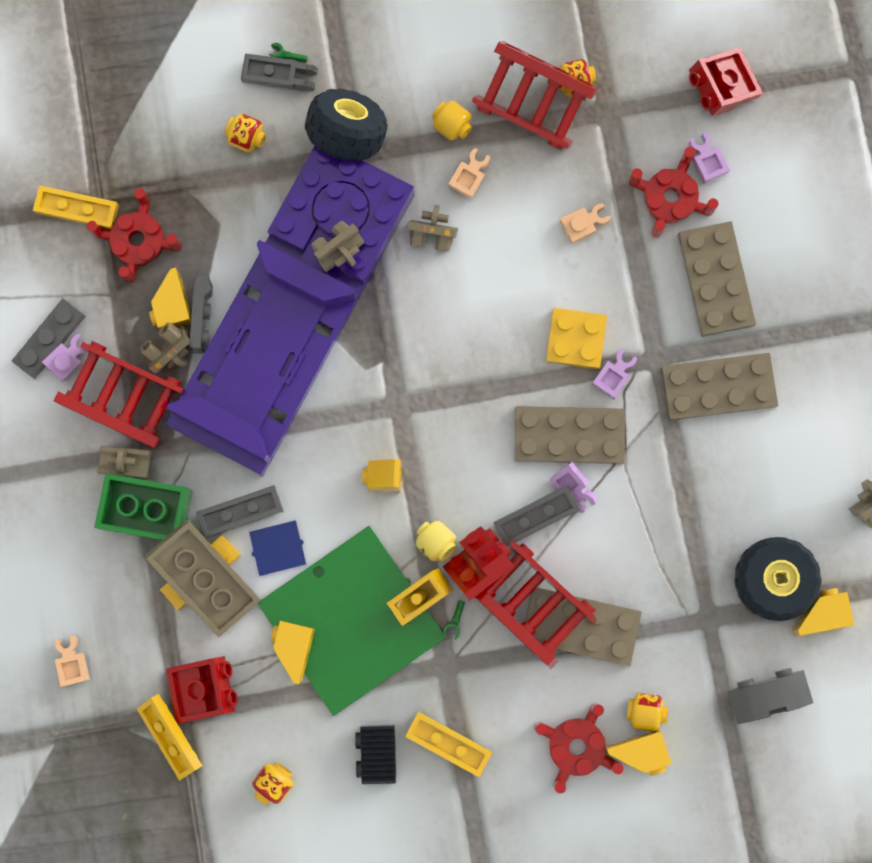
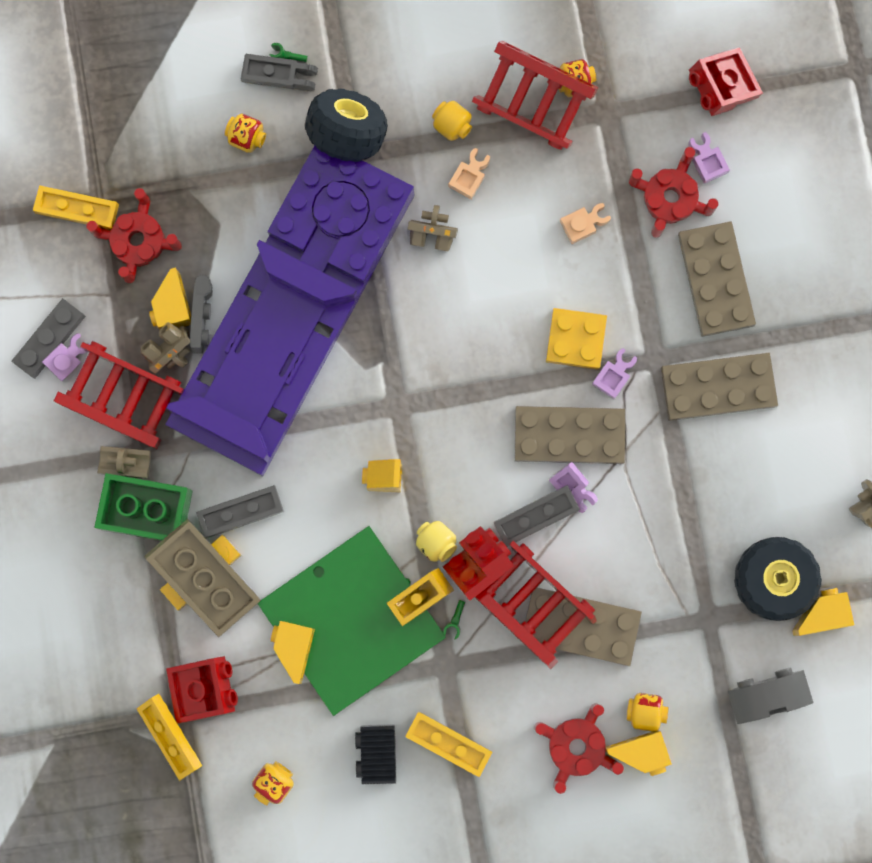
(72, 666): light nougat plate -> none
(277, 548): clear blue piece -> none
(340, 248): dark tan hips -> none

